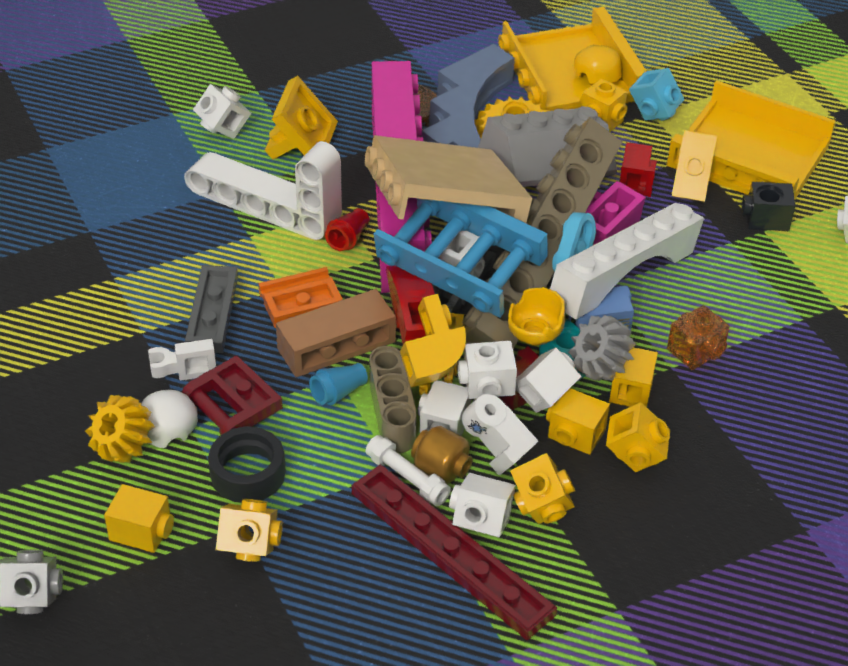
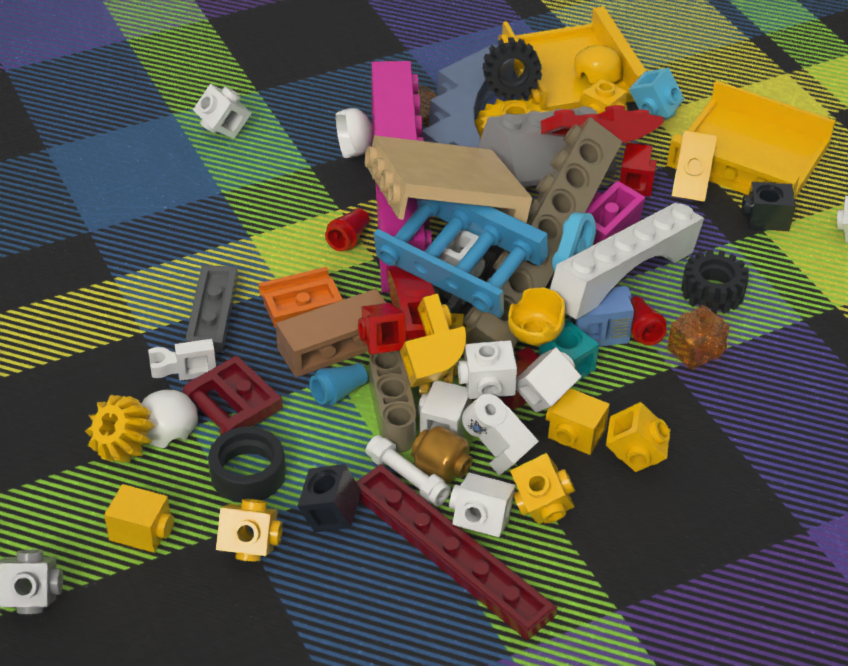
(296, 207): white beam -> none
(299, 121): yellow bracket -> none
(329, 498): none -> black brick
(353, 132): none -> white hair
(377, 330): none -> red brick
(507, 51): none -> black tyre
(602, 348): light grey gear -> none
(620, 122): none -> red slope
(636, 382): yellow brick -> none
(647, 324): none -> red cone
(719, 268): none -> black tyre

